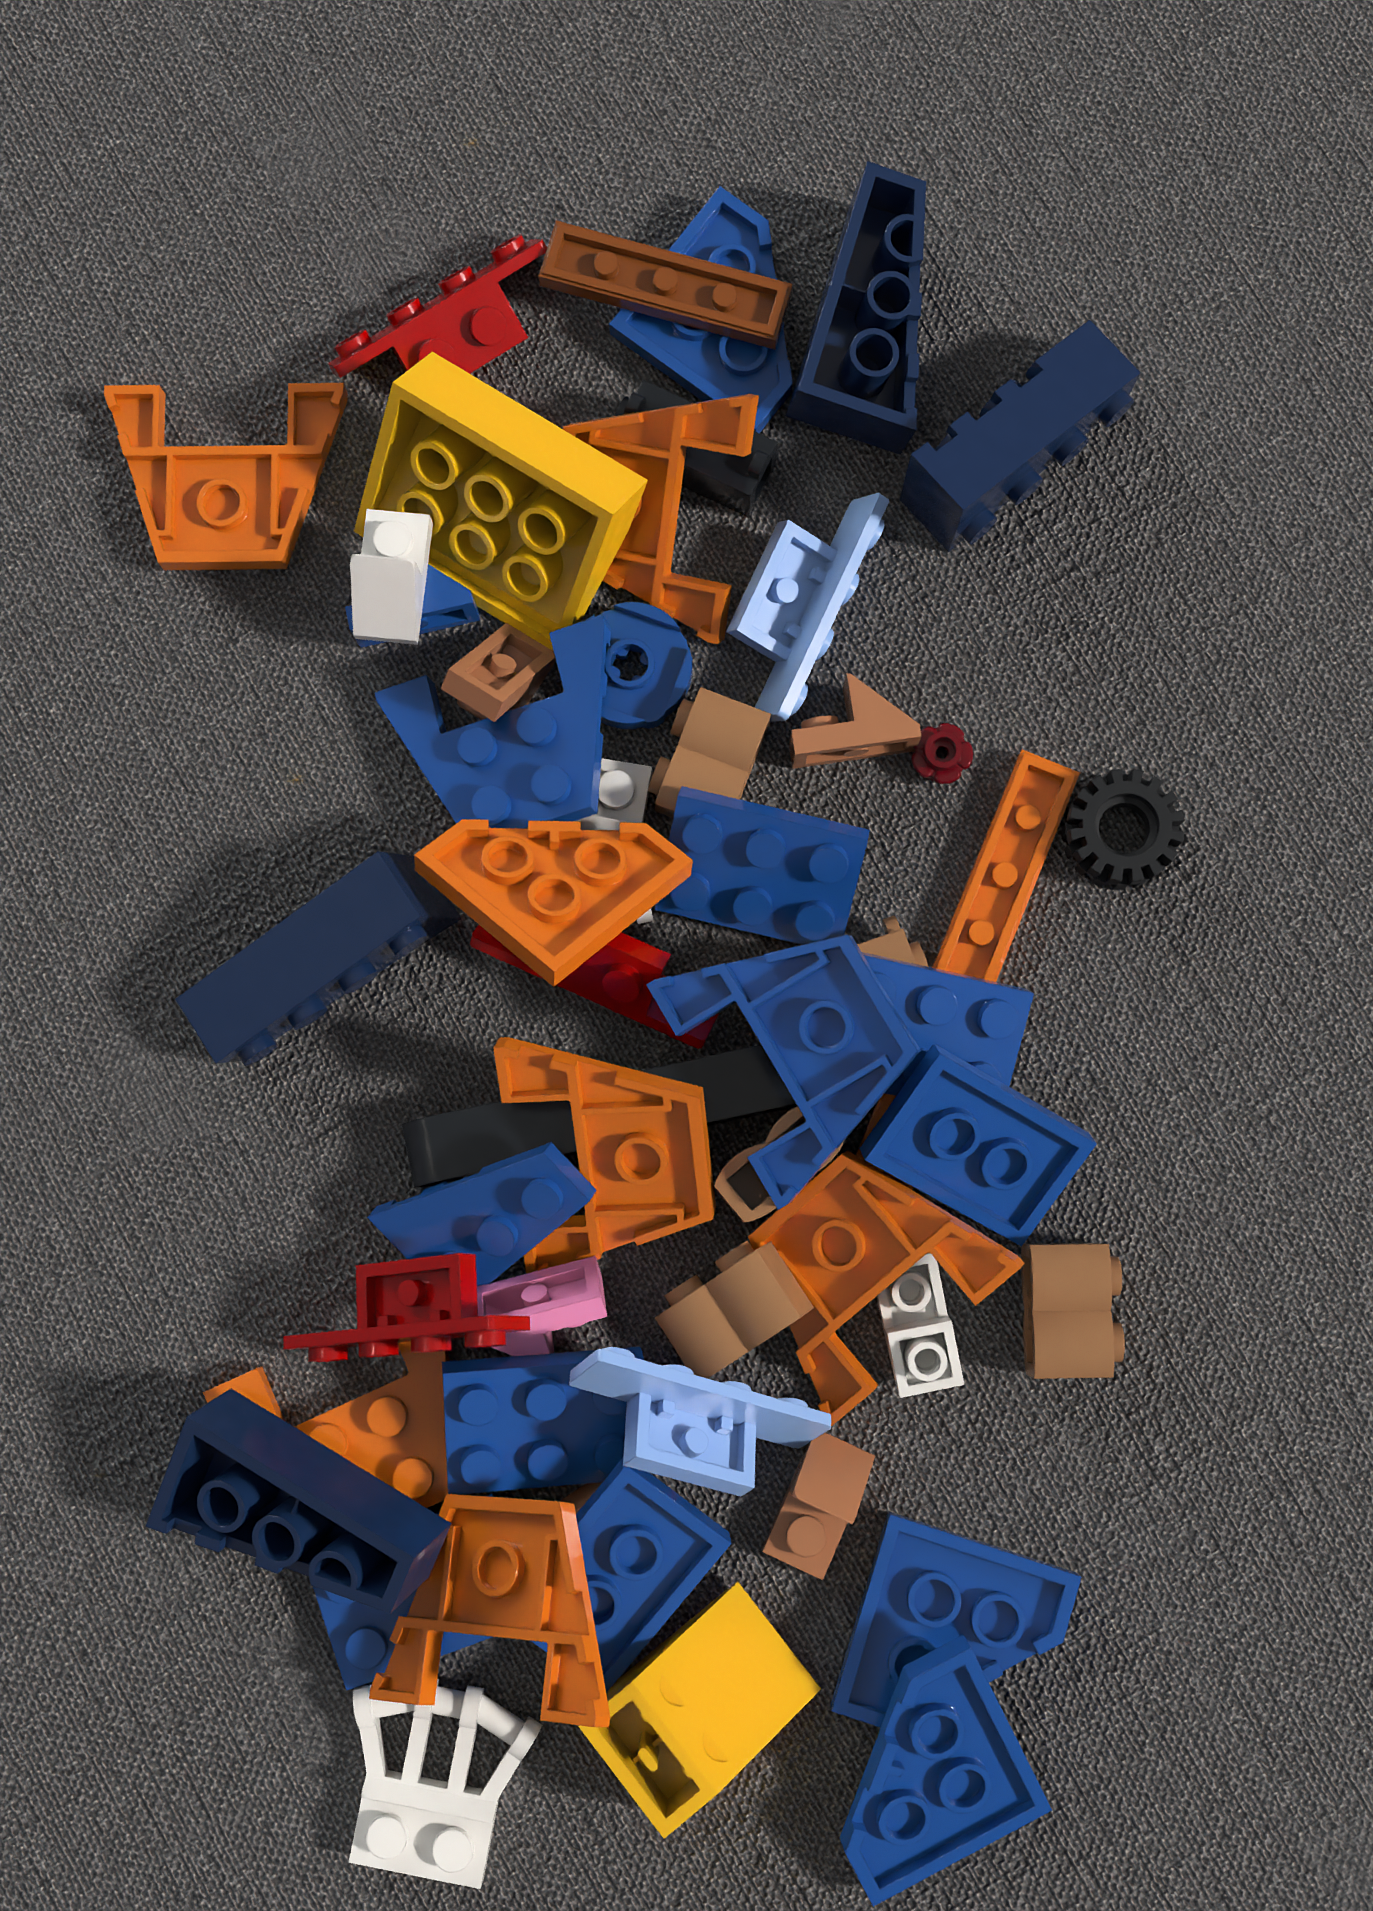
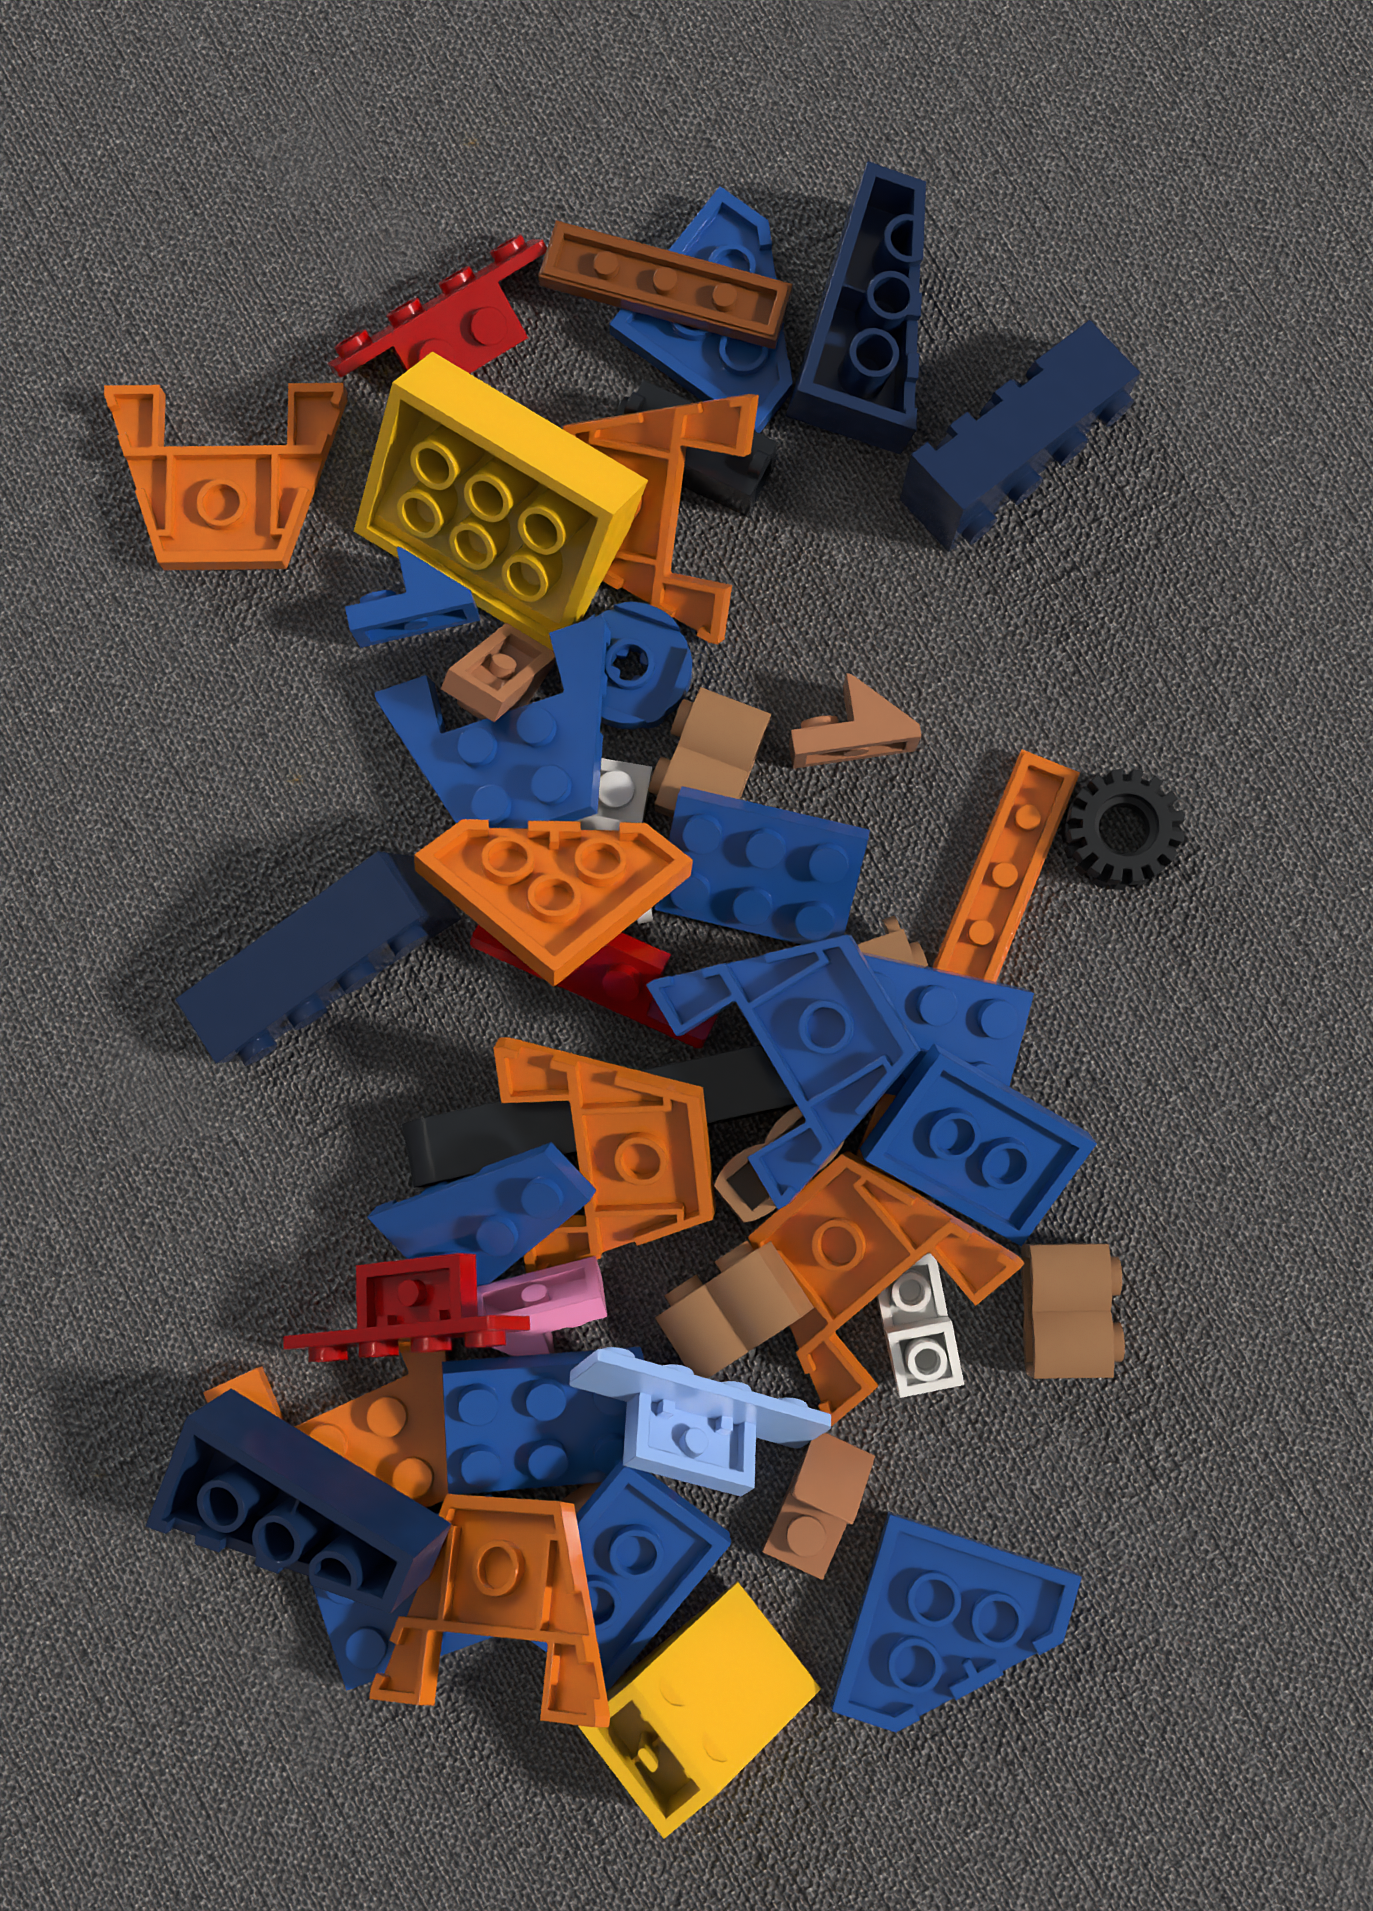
(390, 576): white slope -> none
(424, 1822): white plate -> none
(797, 598): light blue bracket -> none
(938, 1776): blue plate -> none
(942, 769): dark red plate -> none

